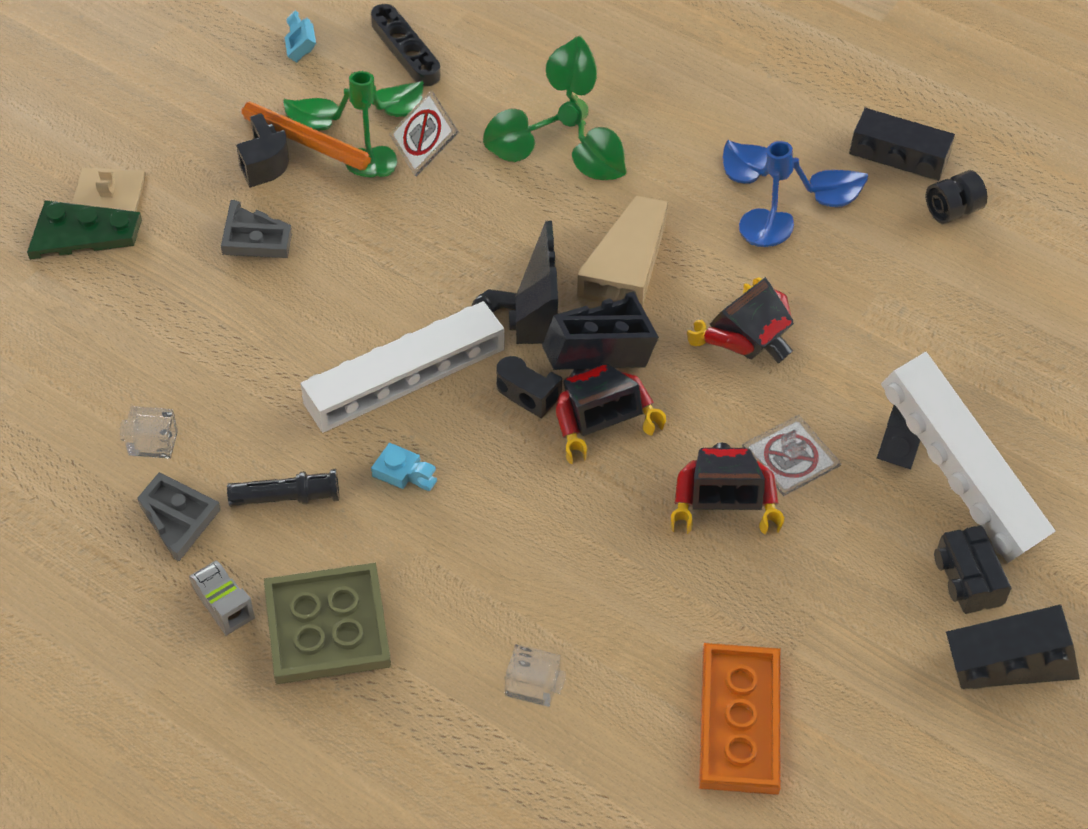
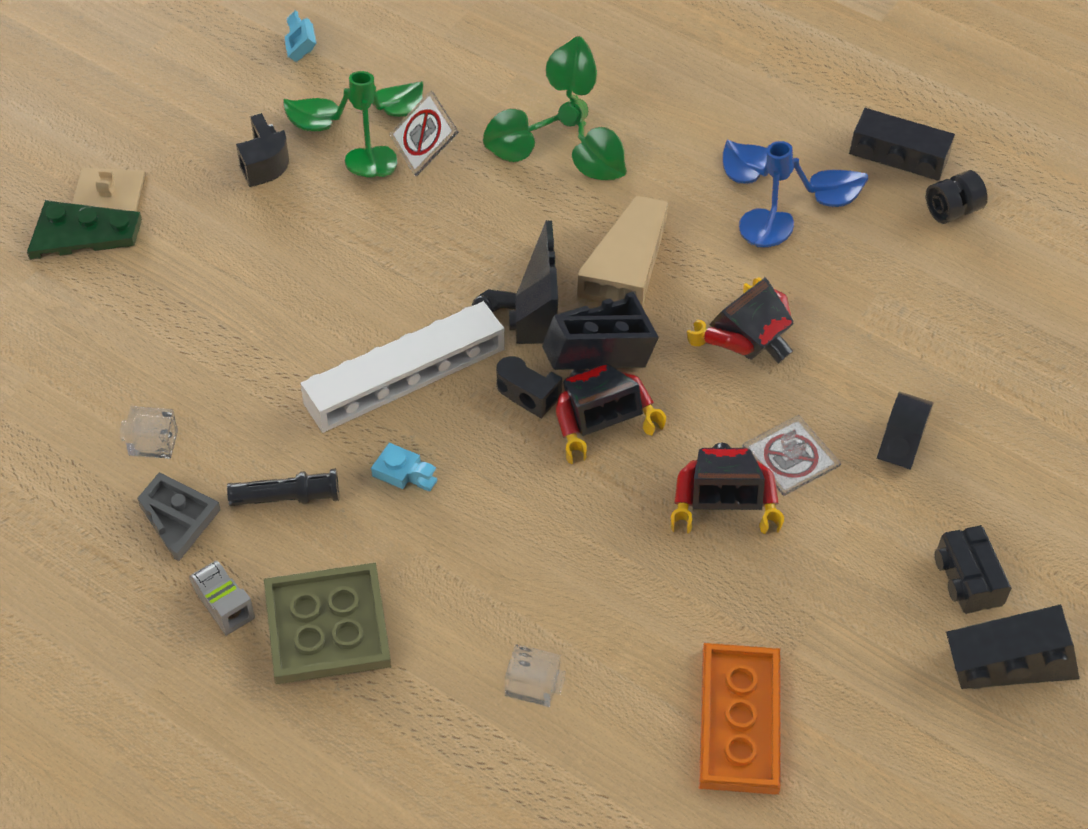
(254, 234): dark grey wing -> none
(310, 137): orange axle -> none
(410, 42): black beam -> none
(967, 457): white brick -> none

